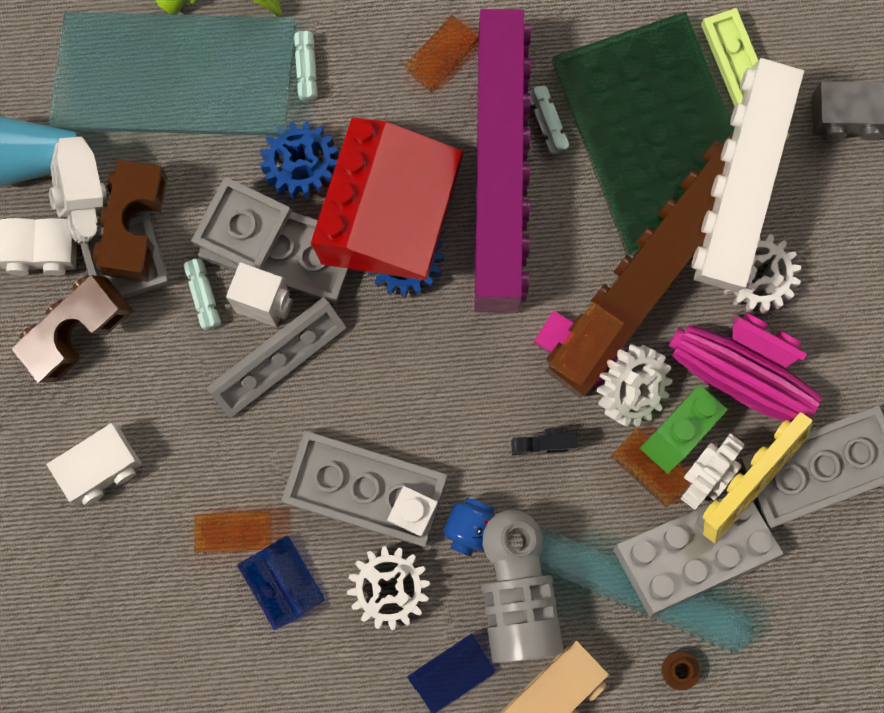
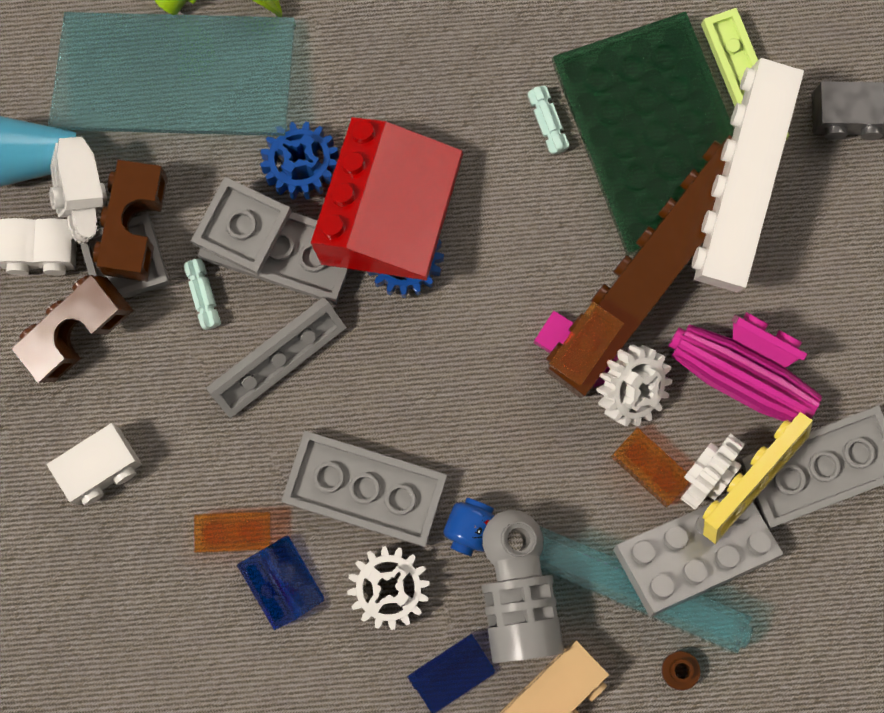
(259, 295): white brick -> none
(305, 65): light aqua axle -> none
(412, 511): white plate -> none
(441, 53): clear orange plate -> none
(500, 155): magenta brick -> none
(554, 441): black plate -> none
(683, 429): bright green brick -> none
(772, 280): white gear -> none

